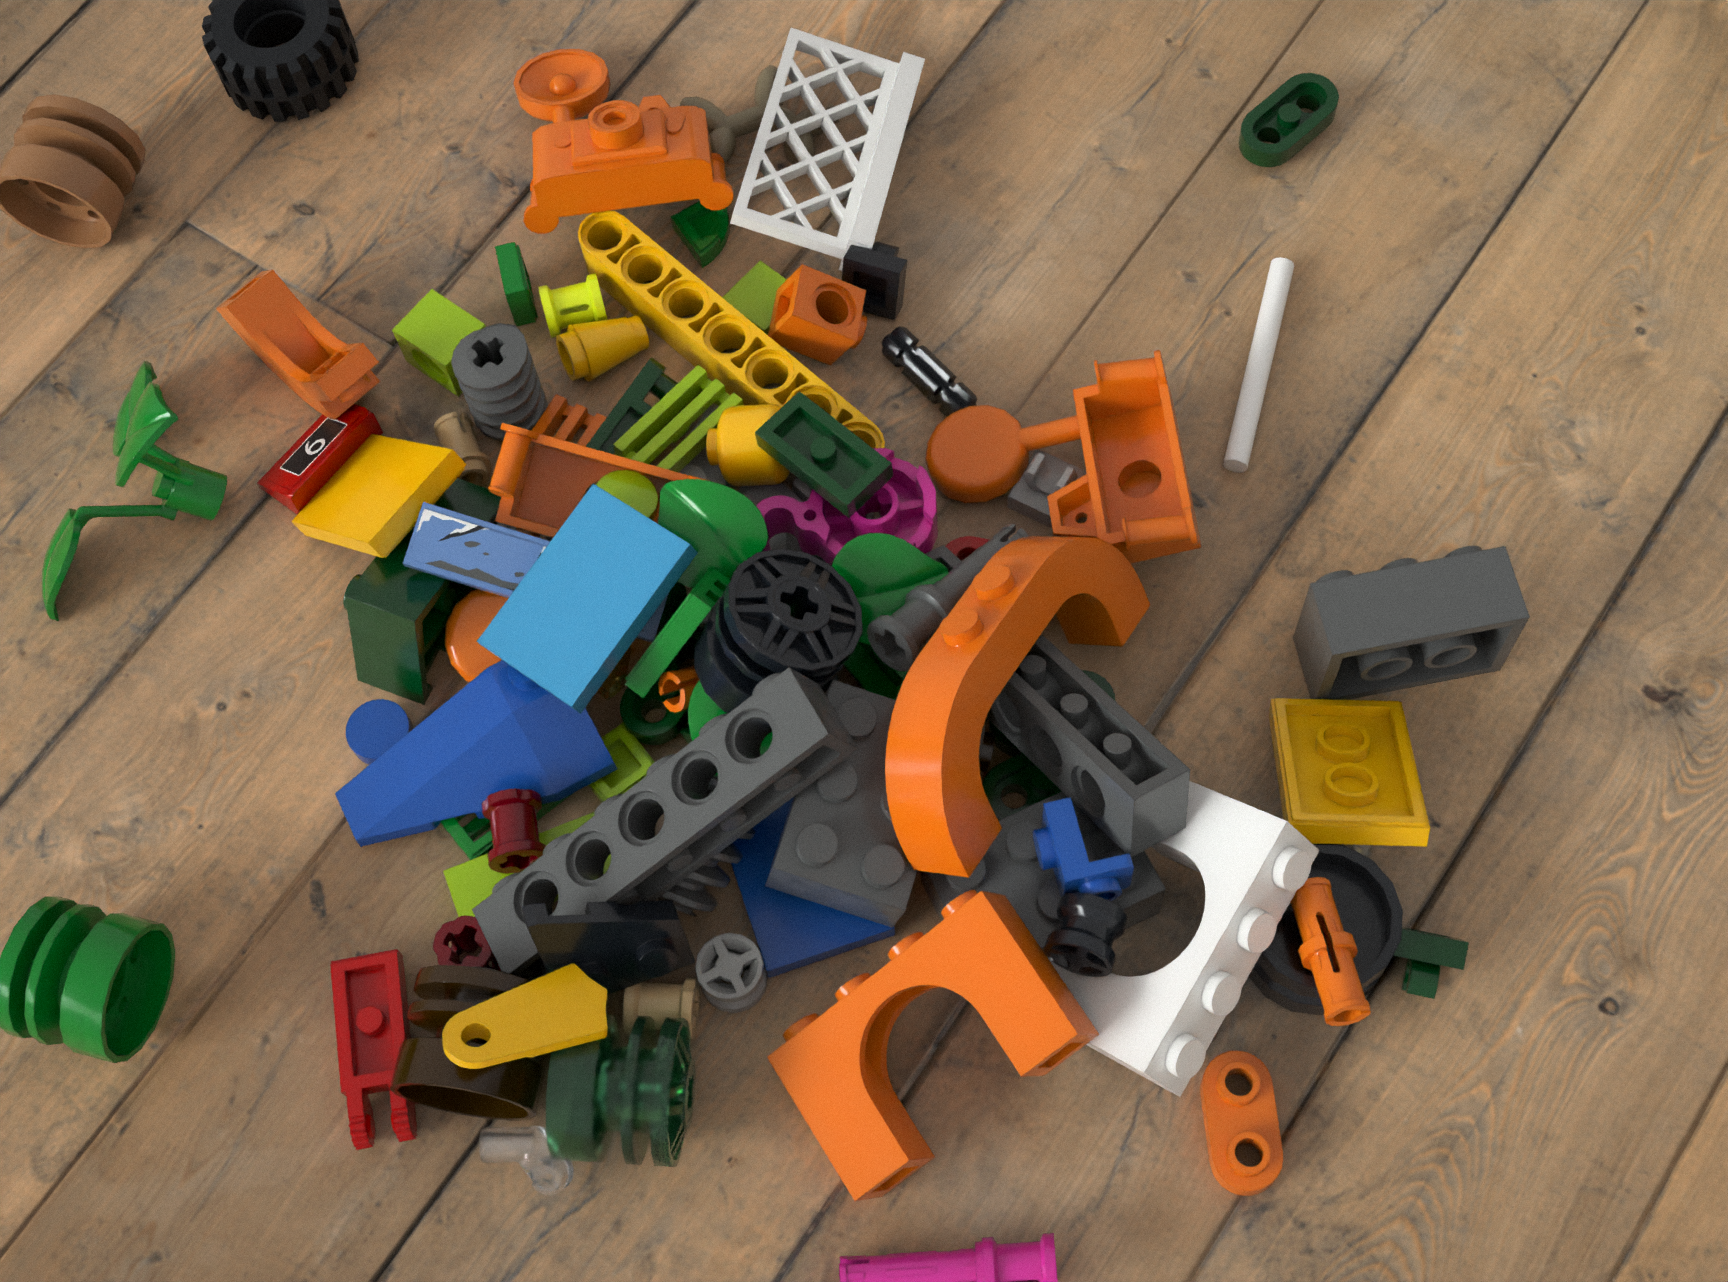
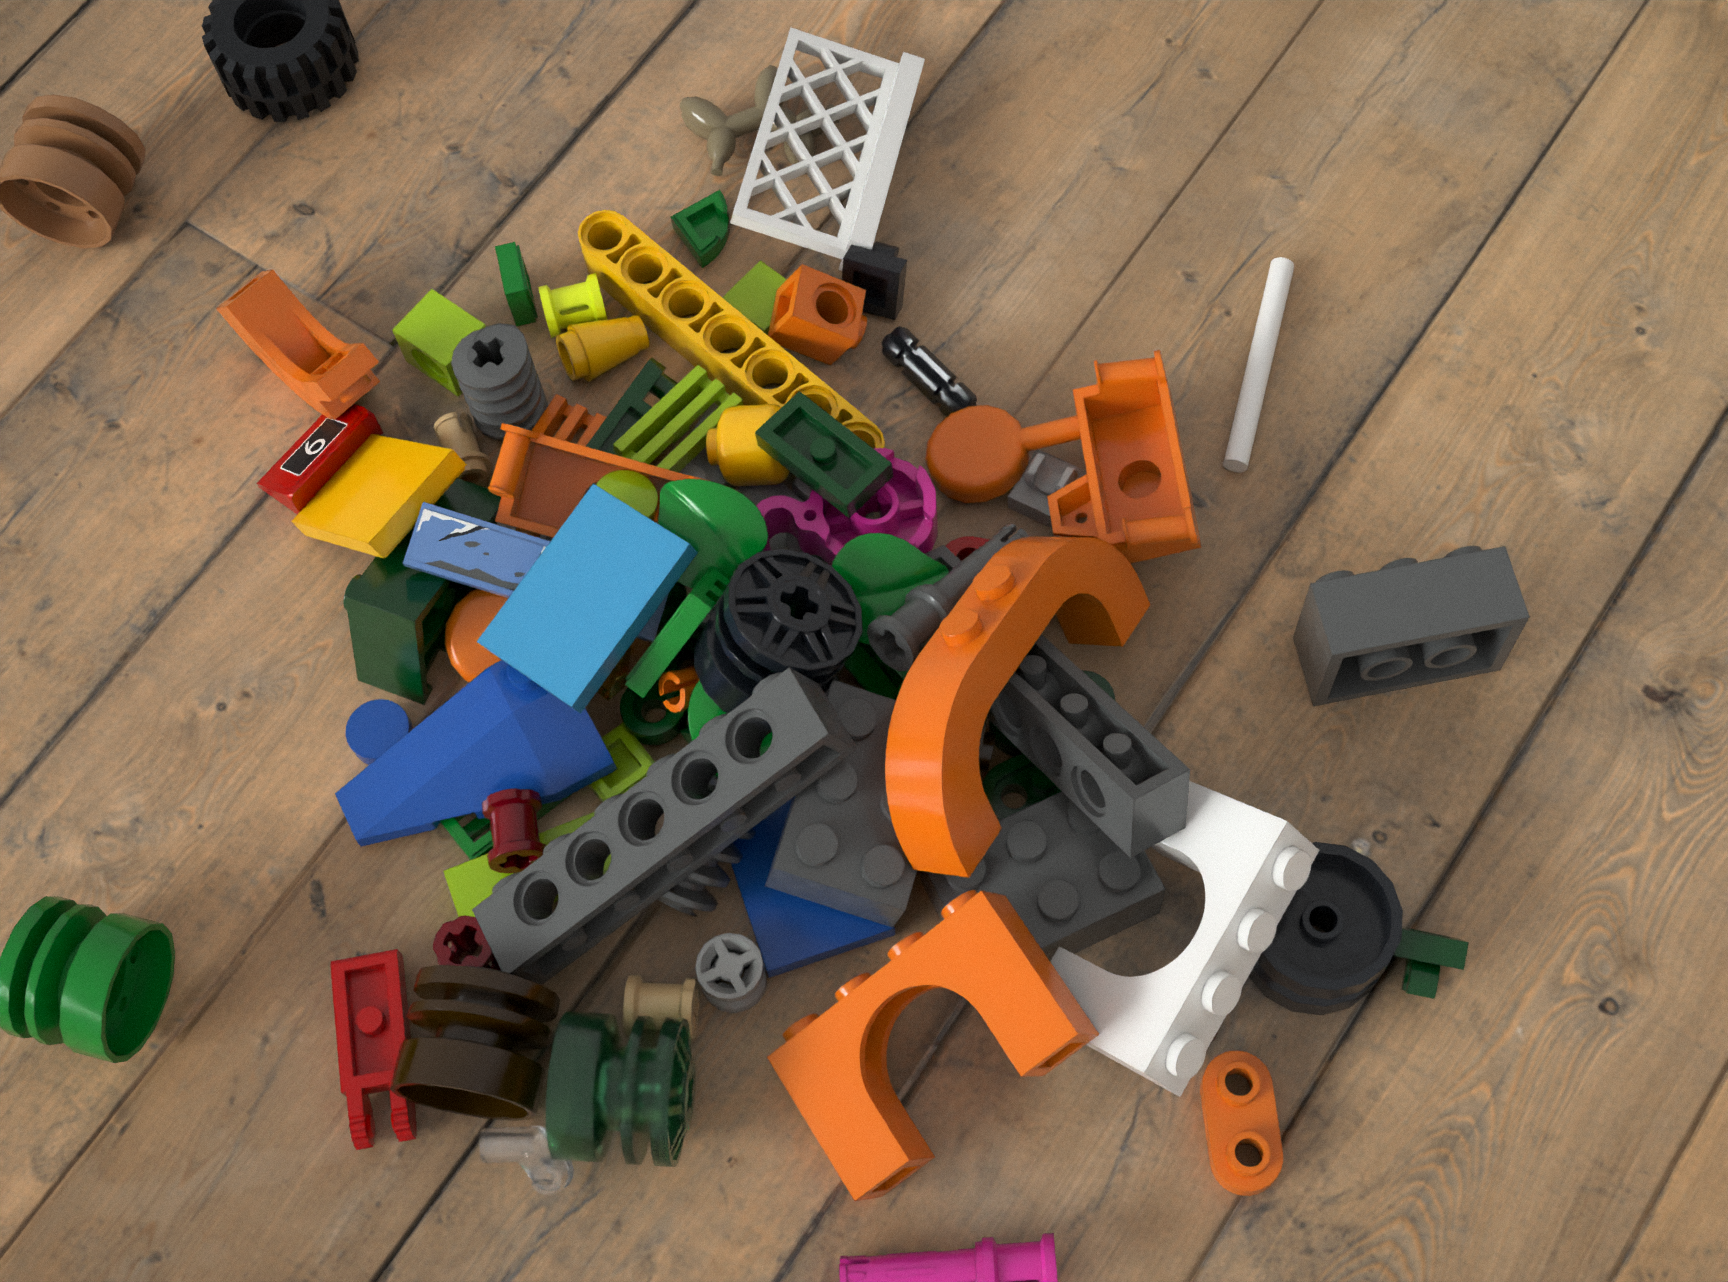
(178, 482): green plant -> none
(529, 1020): yellow piece -> none
(612, 941): black wing -> none
(617, 154): orange piece -> none
(1062, 849): blue bracket -> none
(1085, 934): black wheel -> none
(1284, 124): dark green plate -> none
(1338, 990): orange pin -> none
(1348, 772): yellow tile -> none

